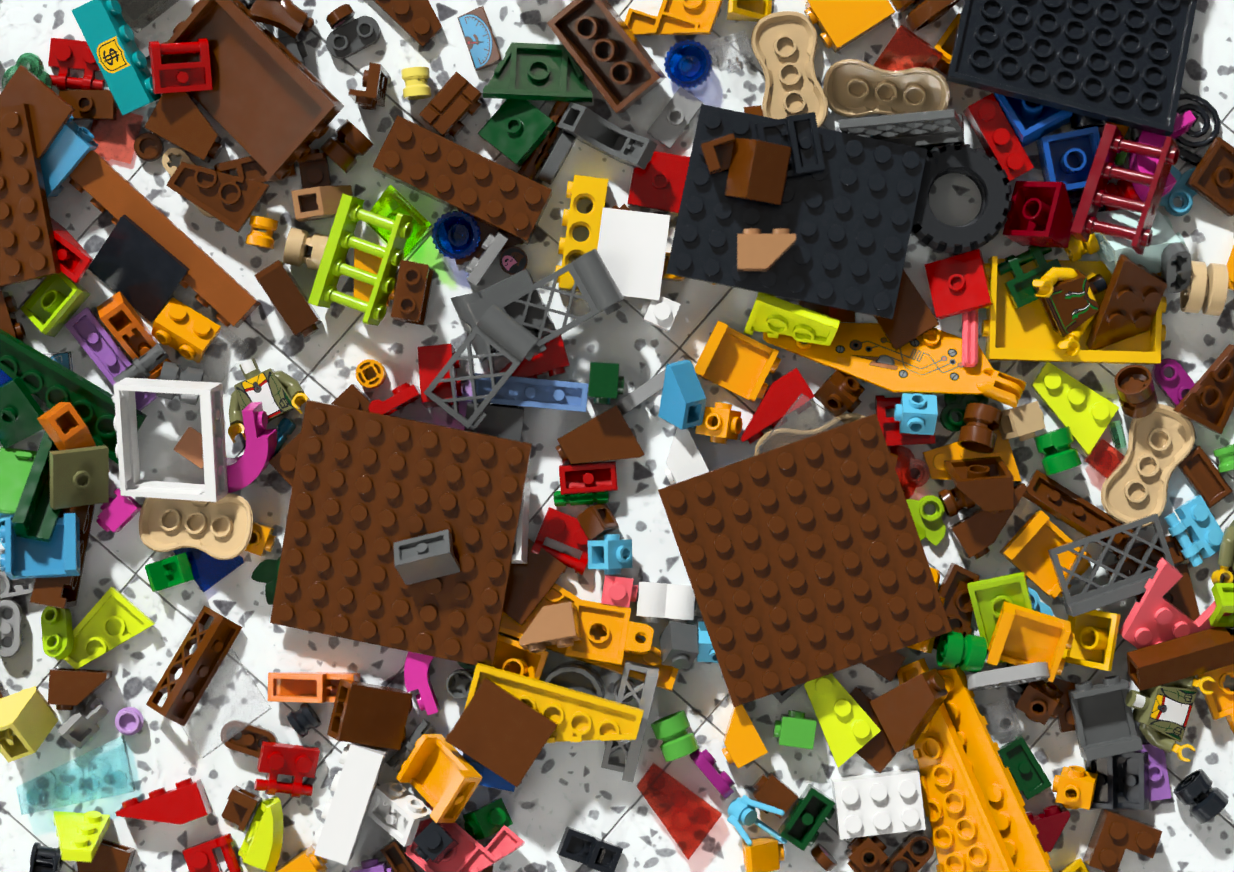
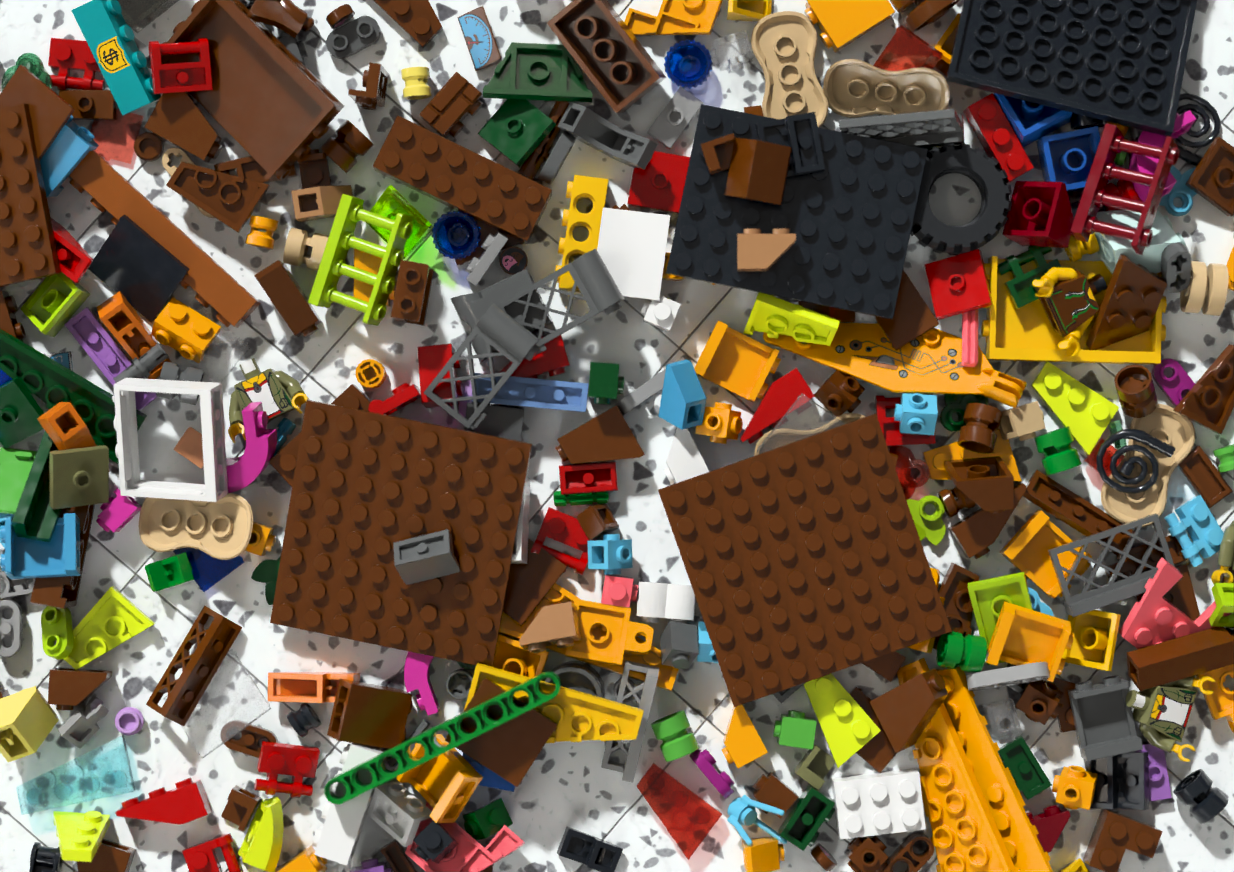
(428, 740): none -> green beam
(815, 766): none -> olive panel
(1128, 466): none -> black piece

